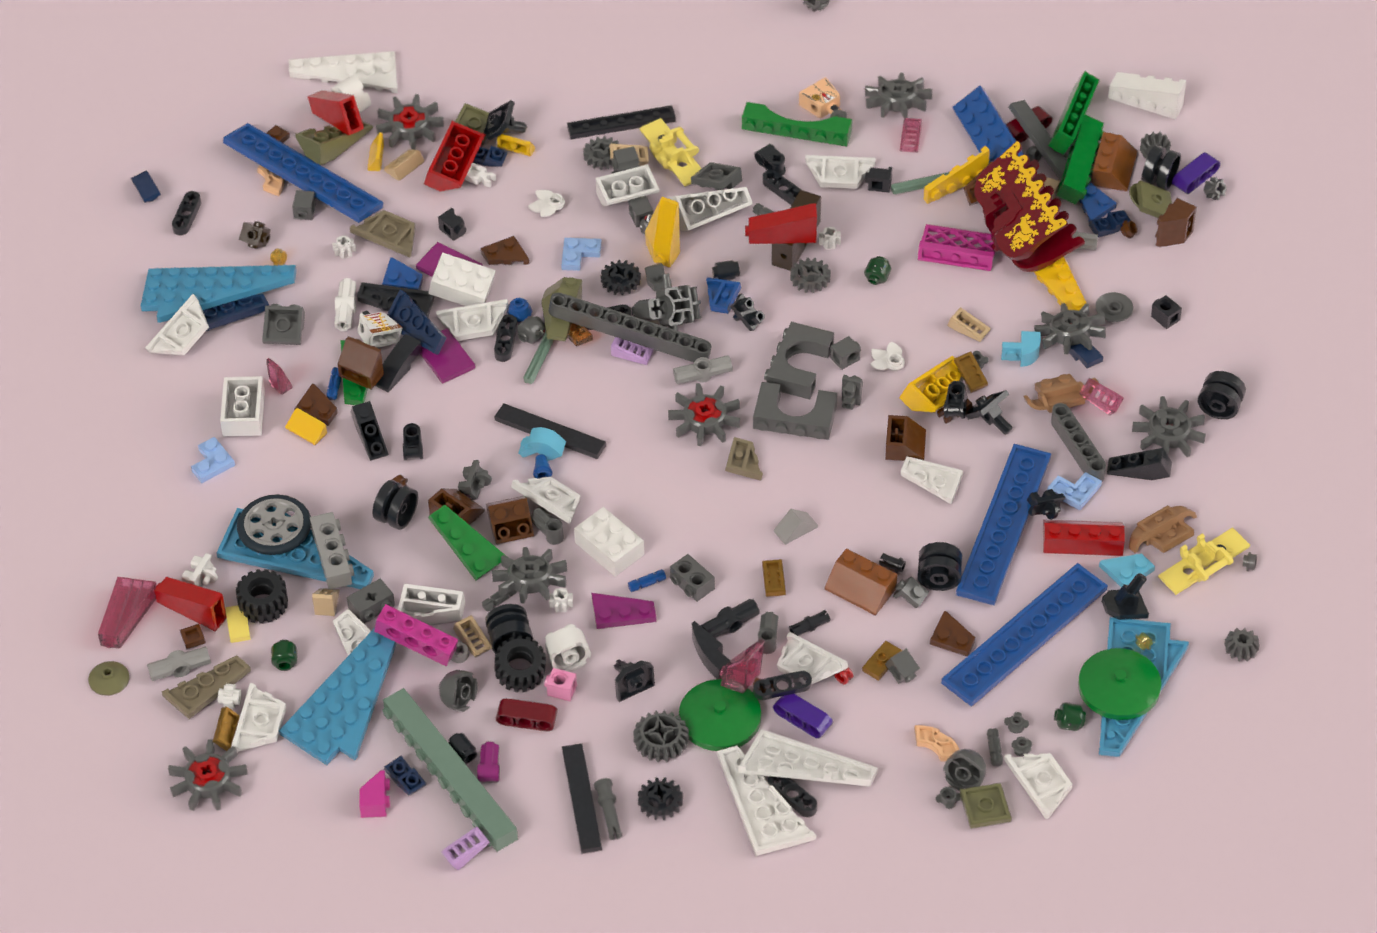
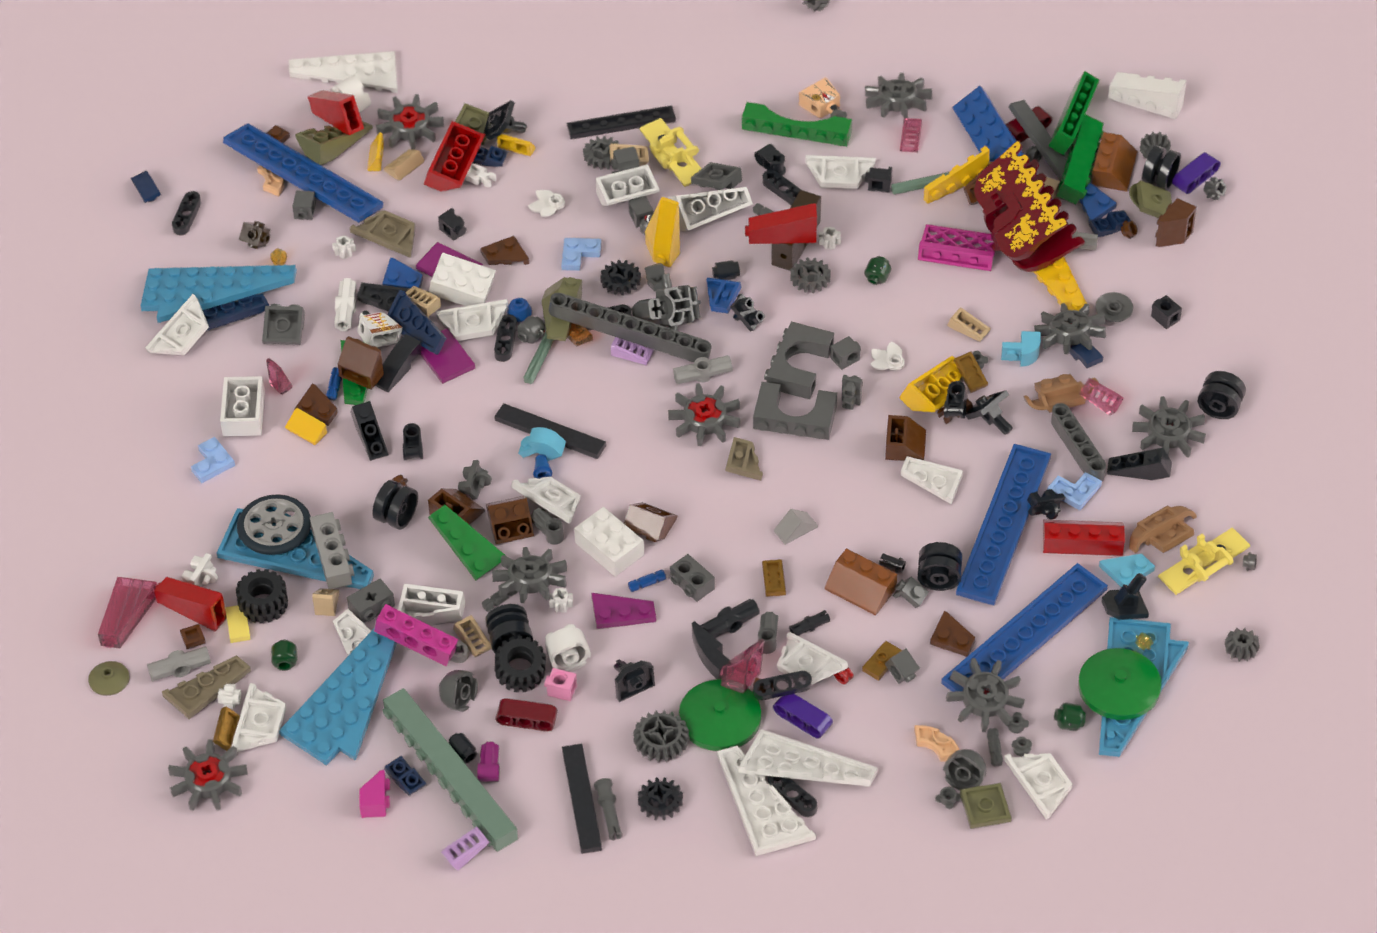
(433, 301): none -> tan slope
(649, 521): none -> slope
(985, 694): none -> dark grey gear

